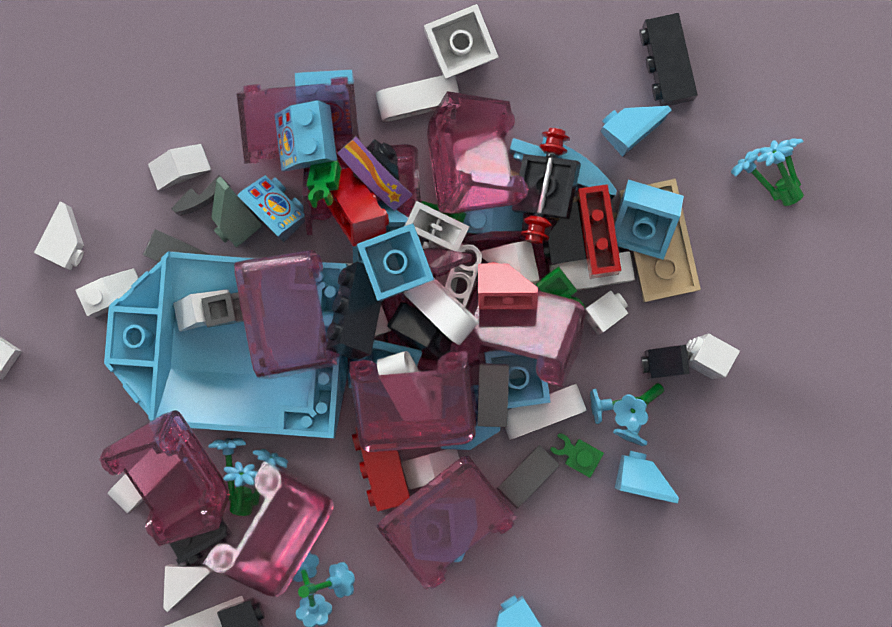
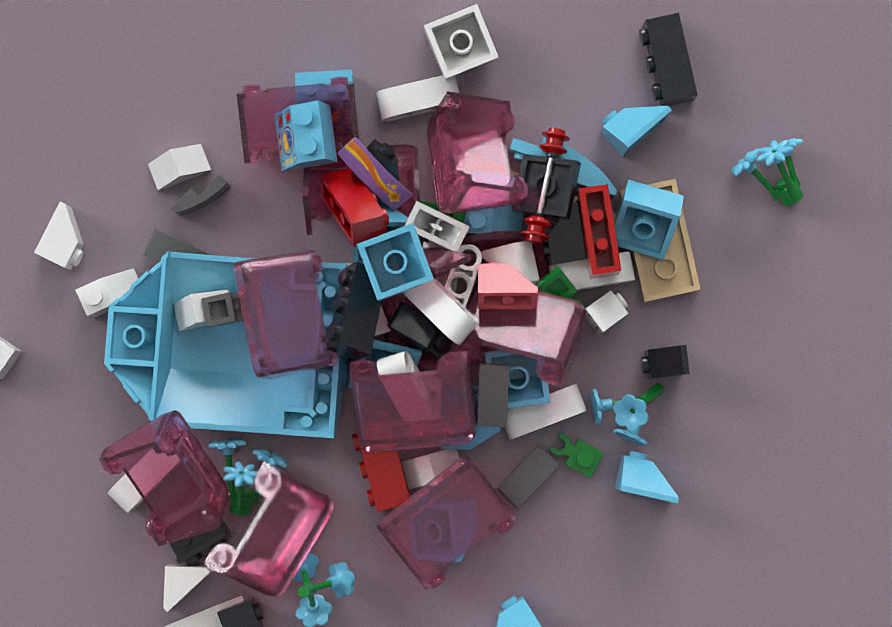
(231, 215): sand green slope -> none
(273, 207): medium azure slope -> none
(322, 180): green plate -> none
(711, 356): white brick -> none

